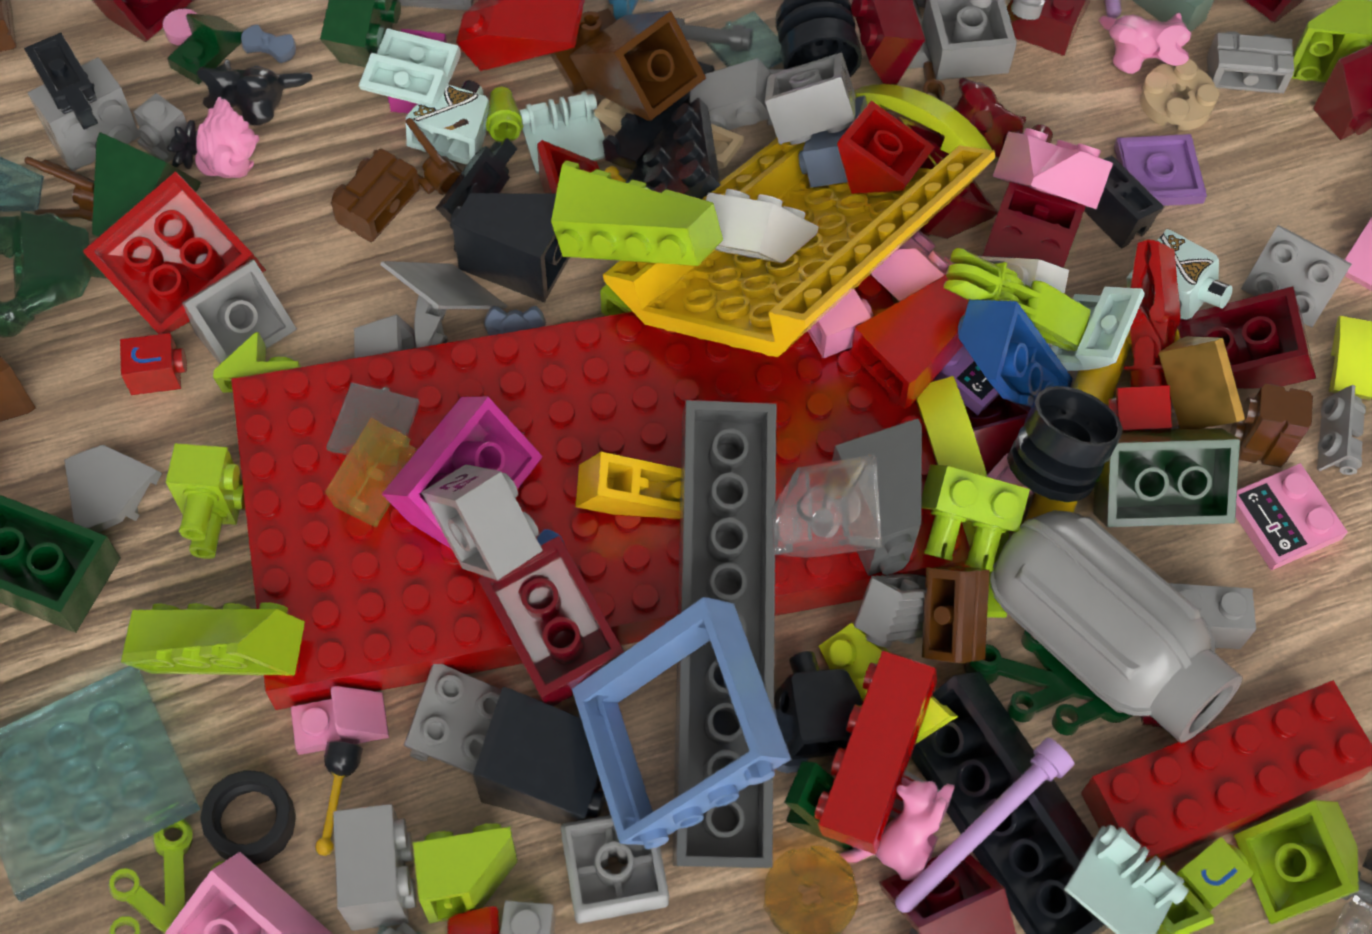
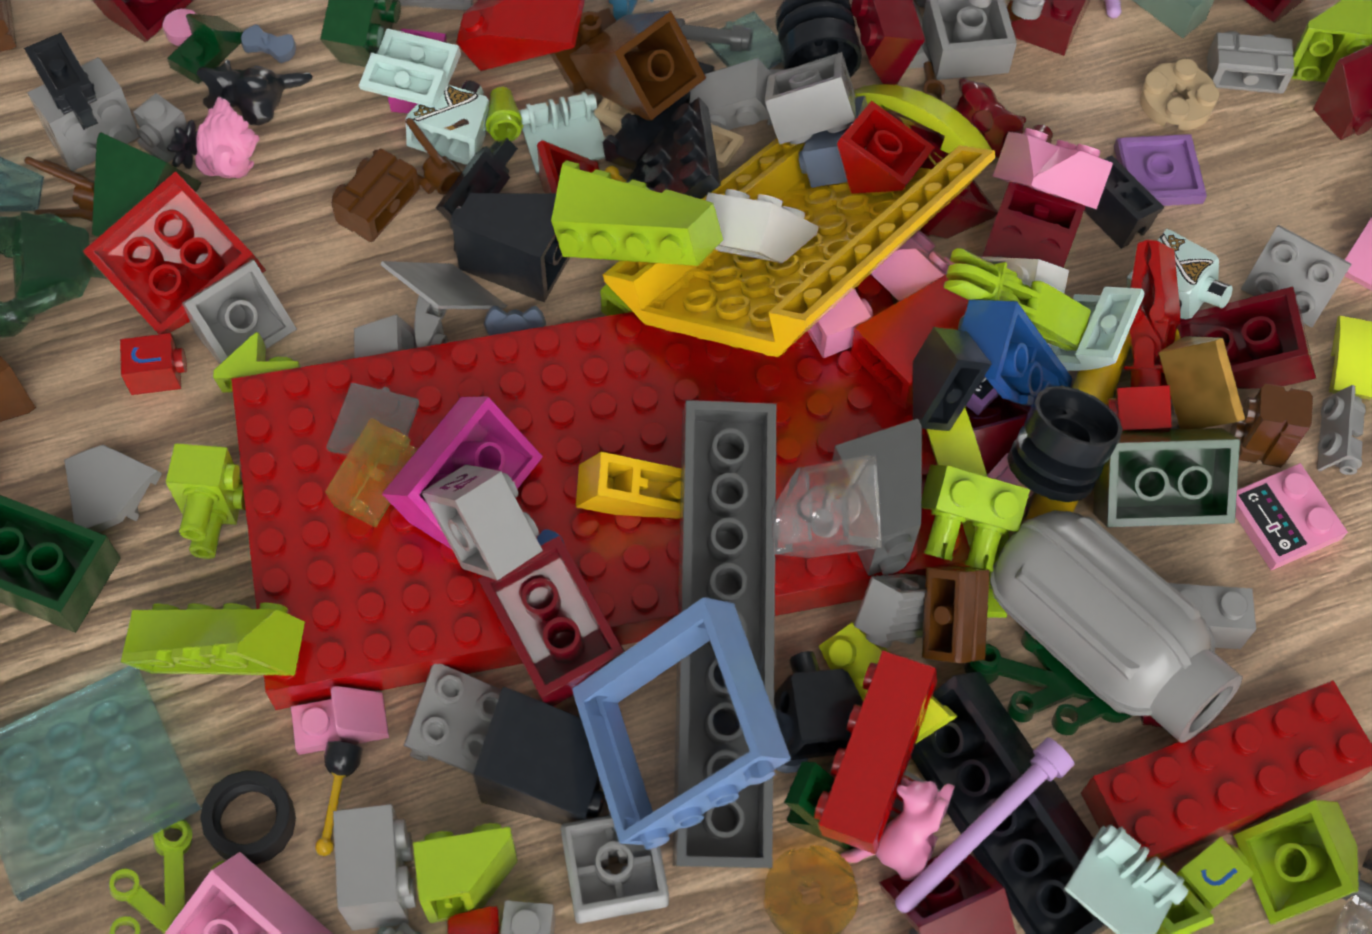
(946, 377): none -> black slope
(1143, 39): bright pink animal -> none

